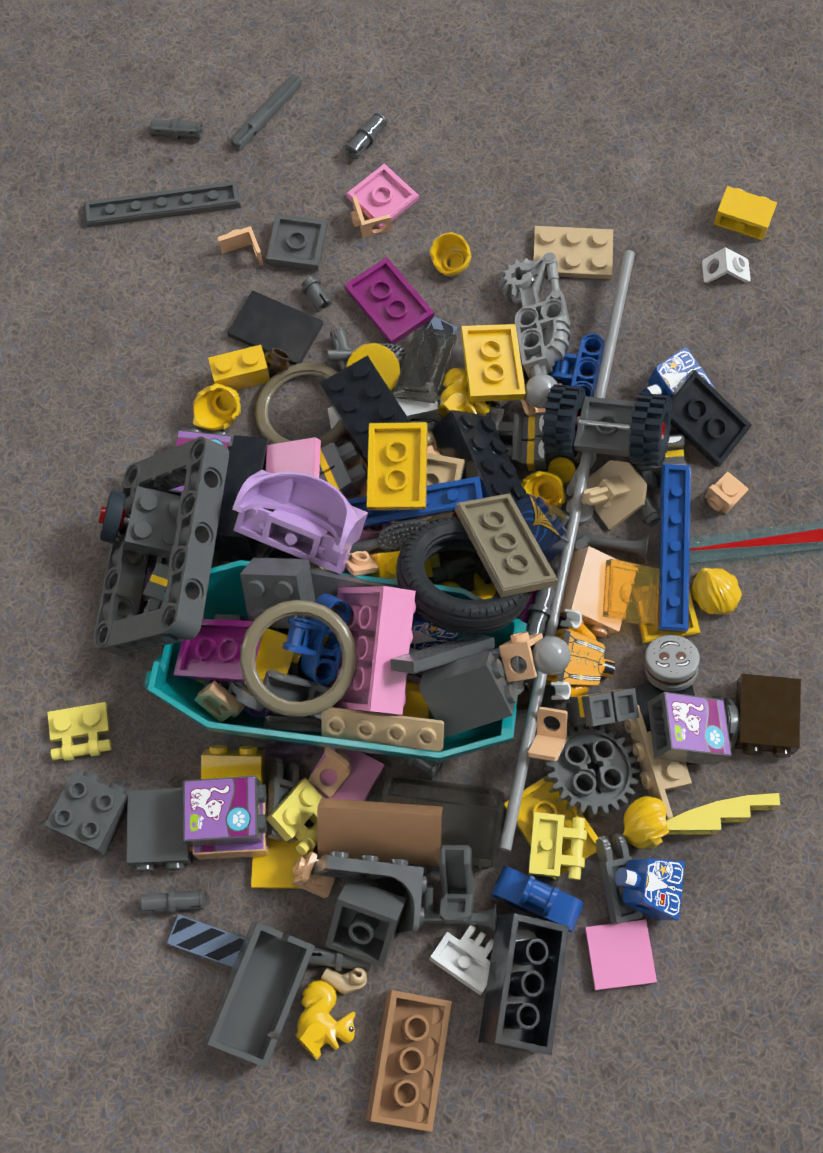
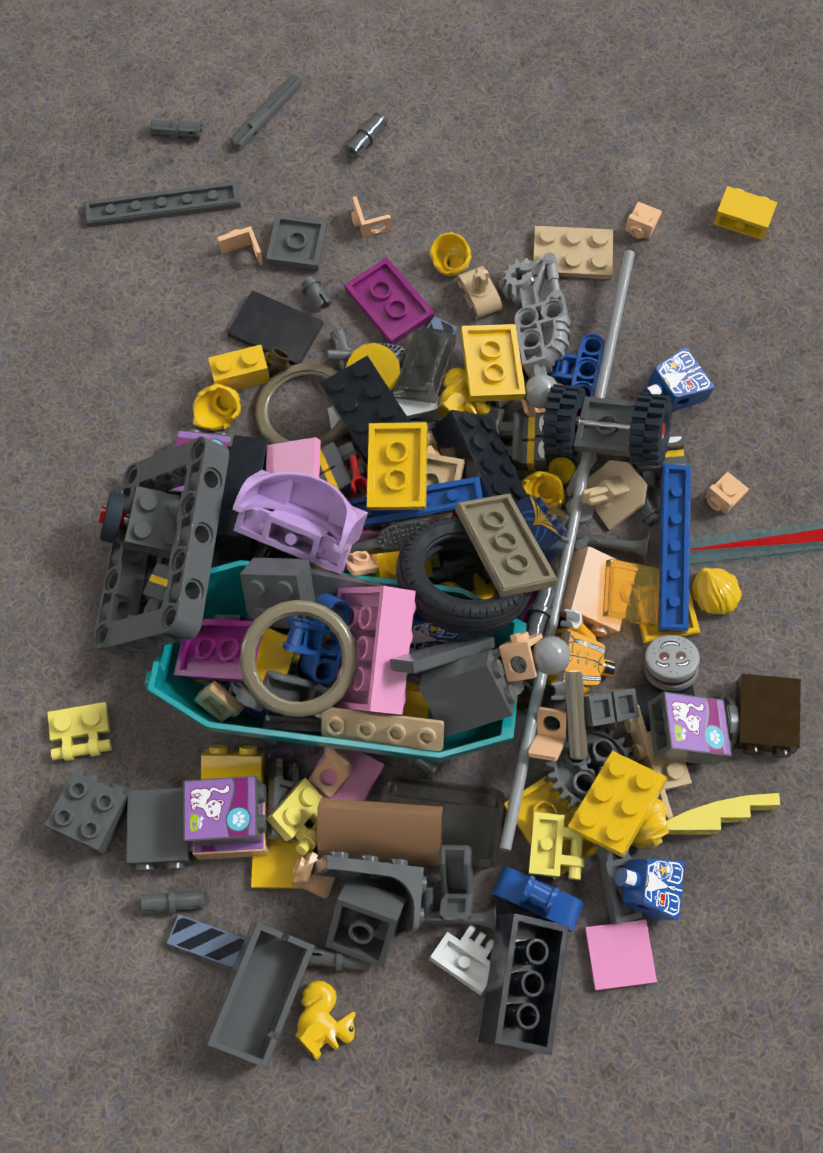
(346, 982): tan arm -> none
(358, 480): none -> red hand
(383, 194): bright pink tile -> none
(409, 1061): medium nougat slope -> none
(480, 292): none -> tan beam
(576, 714): none -> dark tan axle
(617, 804): none -> yellow plate
(642, 221): none -> light nougat bracket
(706, 418): black tile -> none
(729, 263): white bracket -> none

